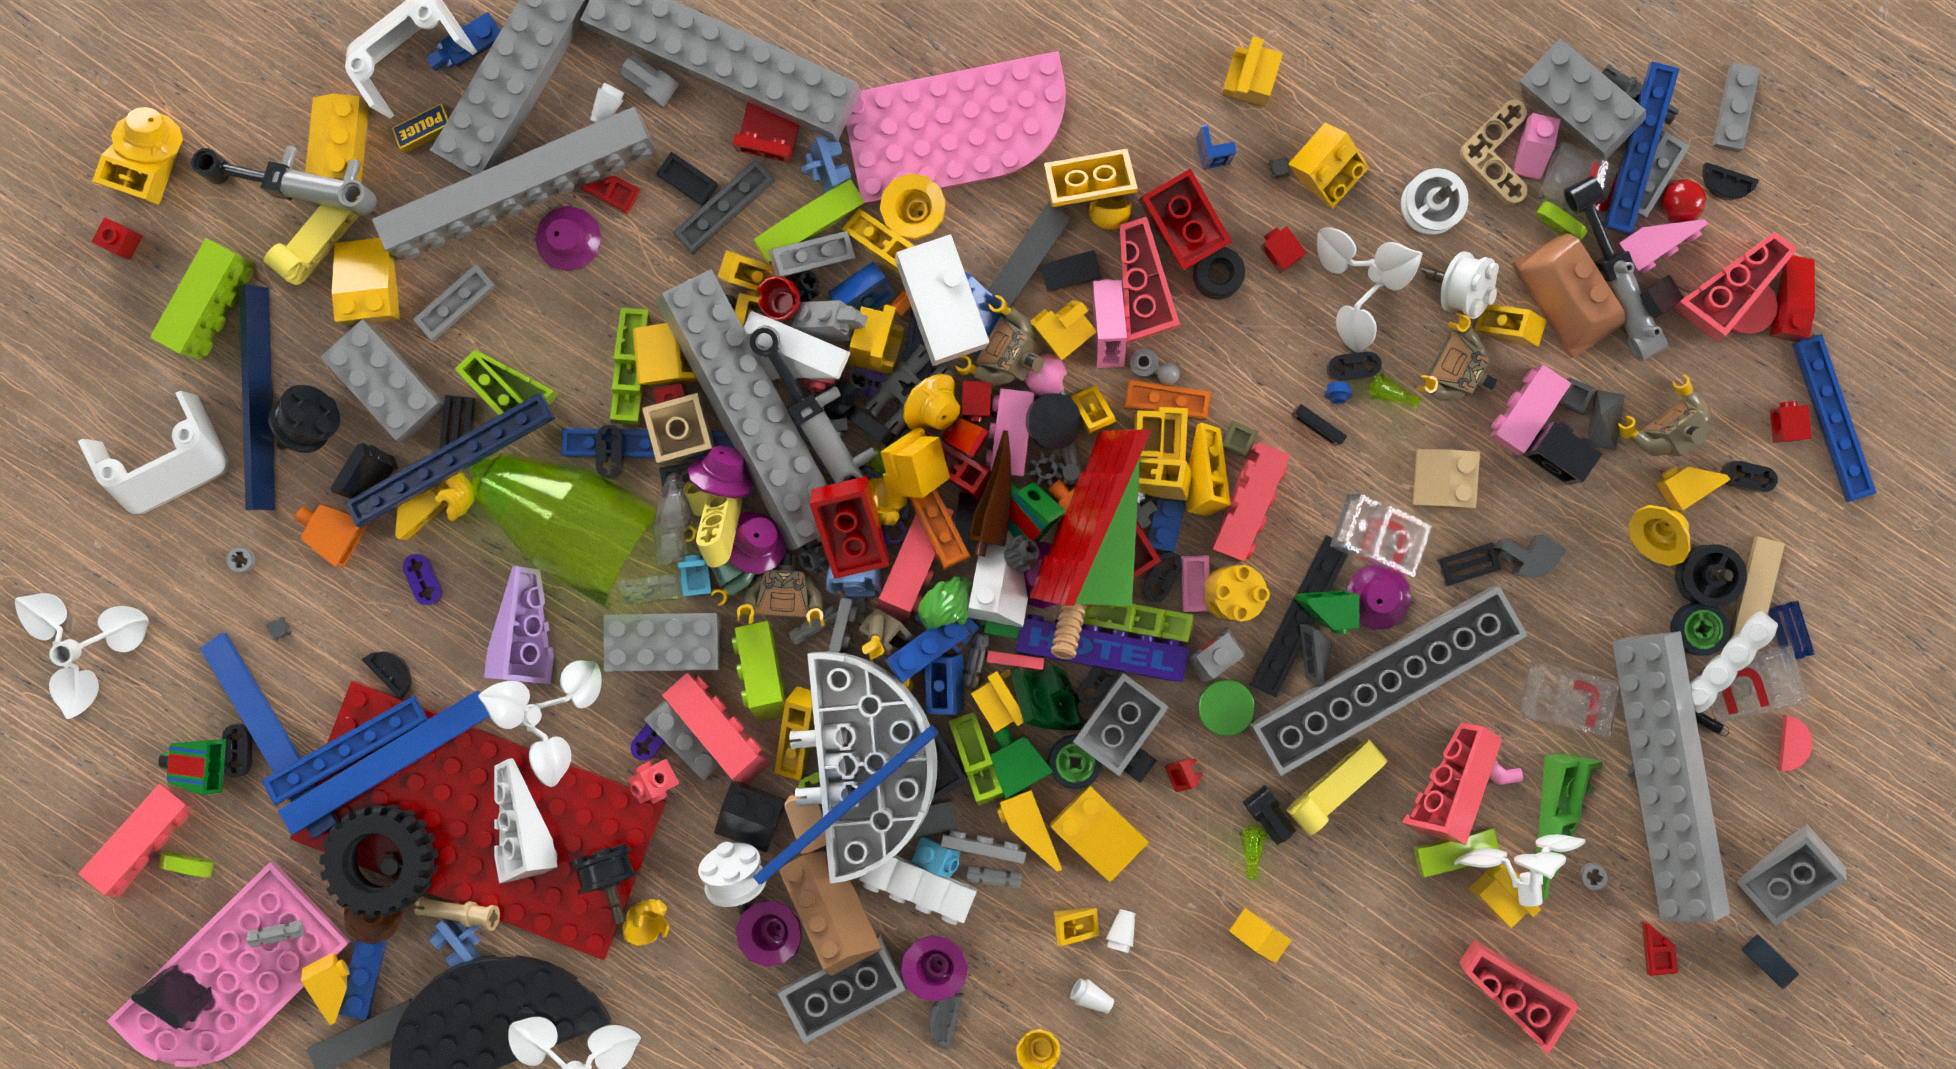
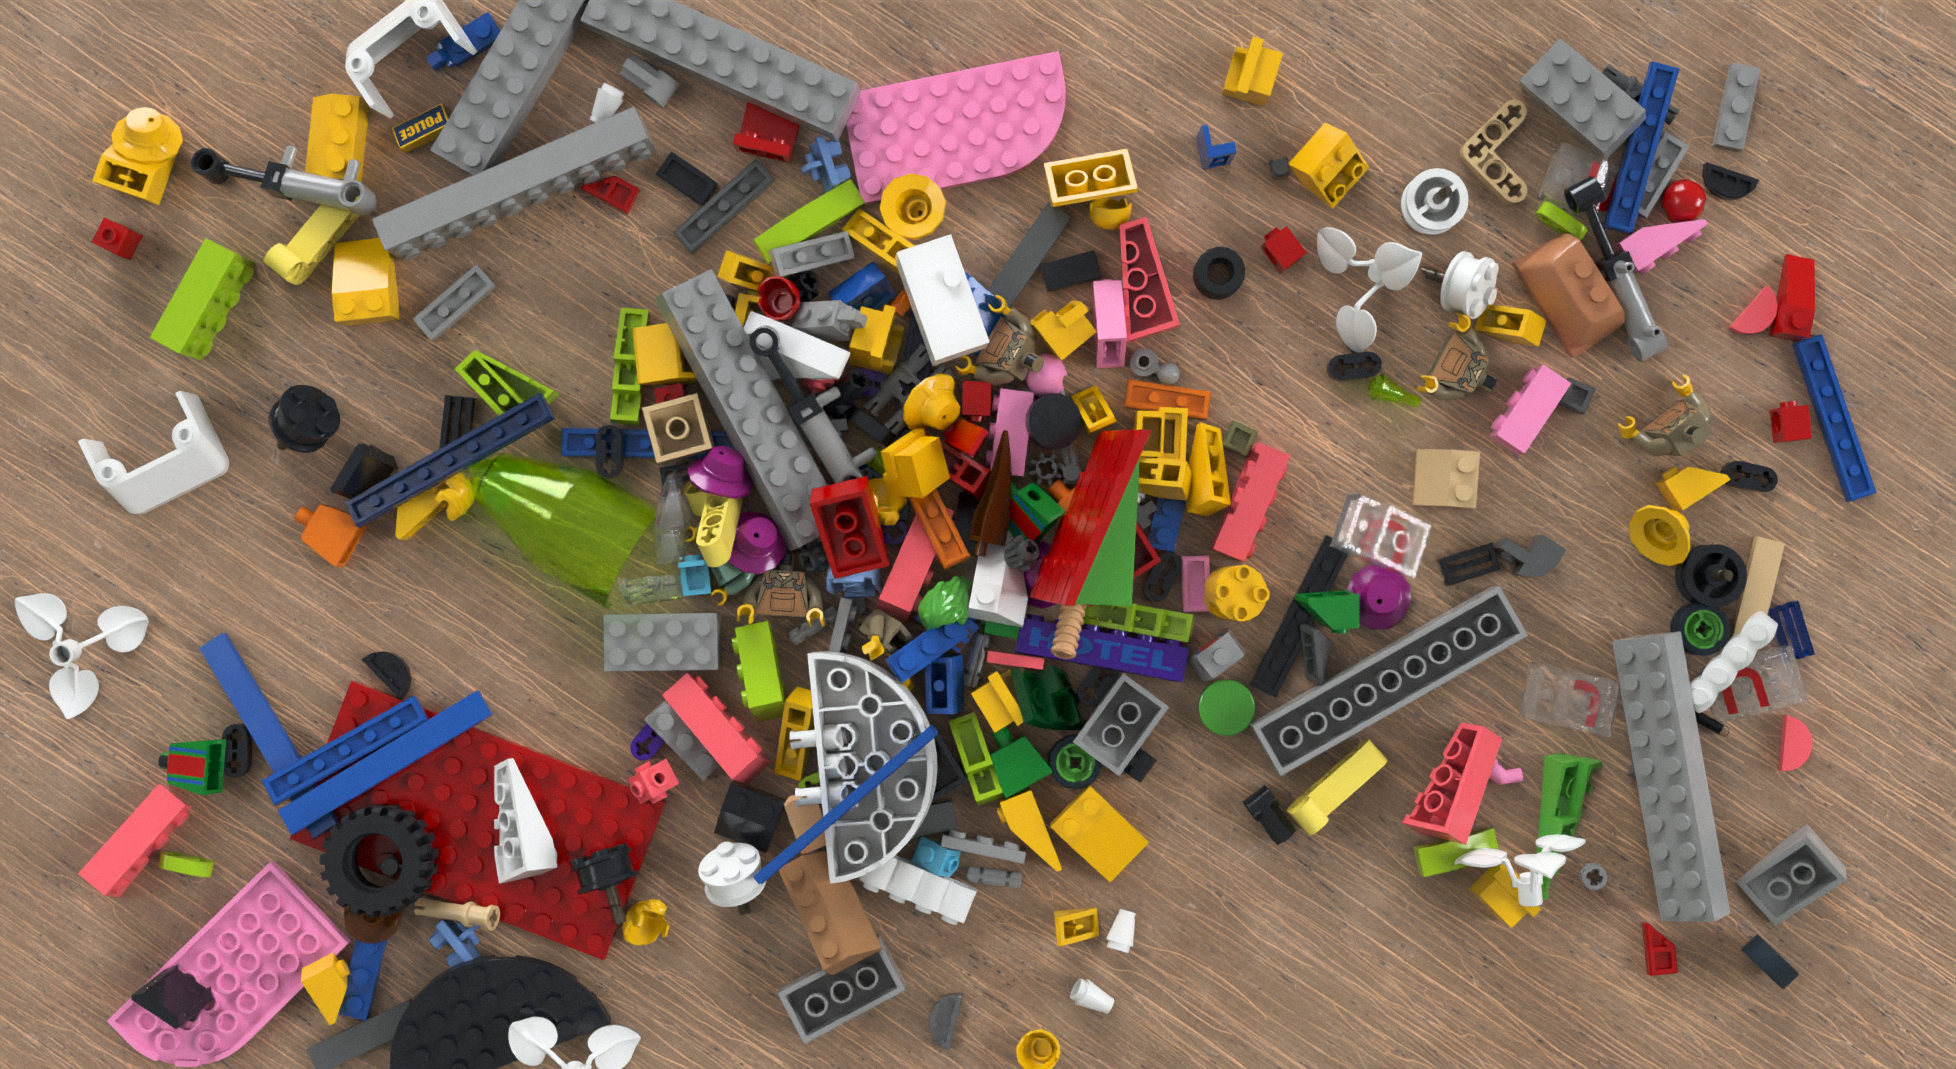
(247, 553): light grey bush -> none
(256, 397): dark blue tile -> none
(275, 934): light grey axle -> none
(279, 628): dark grey piece -> none
(383, 381): light grey brick -> none
(416, 582): dark purple beam -> none
(508, 708): white plant -> none
(519, 638): lavender wedge -> none
(577, 238): magenta hat -> none
(762, 938): magenta hat -> none
(927, 976): magenta hat -> none
(1183, 775): red tile -> none
(1185, 219): red slope -> none
(1252, 843): clear neon green cone -> none
(1260, 935): yellow slope -> none
(1318, 425): black tile -> none
(1338, 392): blue plate -> none
(1526, 998): coral wedge -> none
(1536, 145): bright pink slope -> none
(1563, 453): black brick -> none
(1605, 419): dark grey slope -> none
(1661, 296): black tile -> none
(1730, 293): coral wedge -> none

